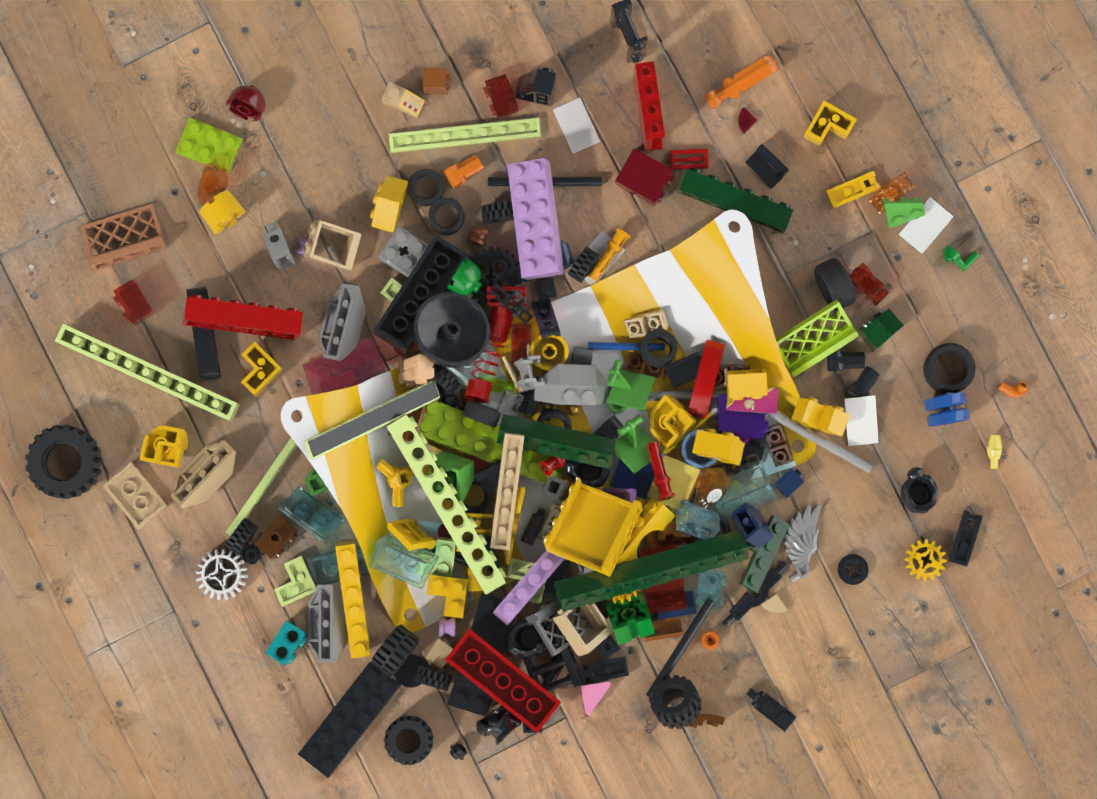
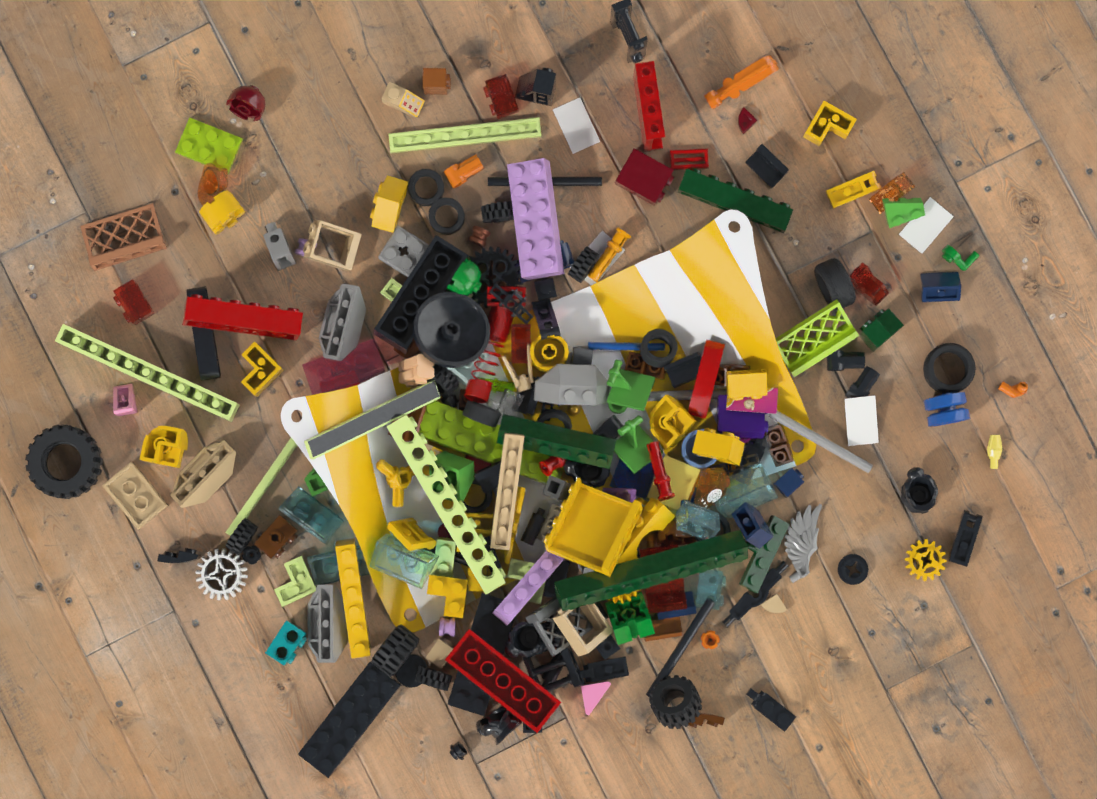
(124, 400): none -> bright pink slope
(183, 557): none -> black slope
(396, 752): black tyre -> none
(524, 366): light grey piece -> none
(646, 322): tan slope -> none
(820, 417): yellow brick -> none
(940, 287): none -> dark blue panel

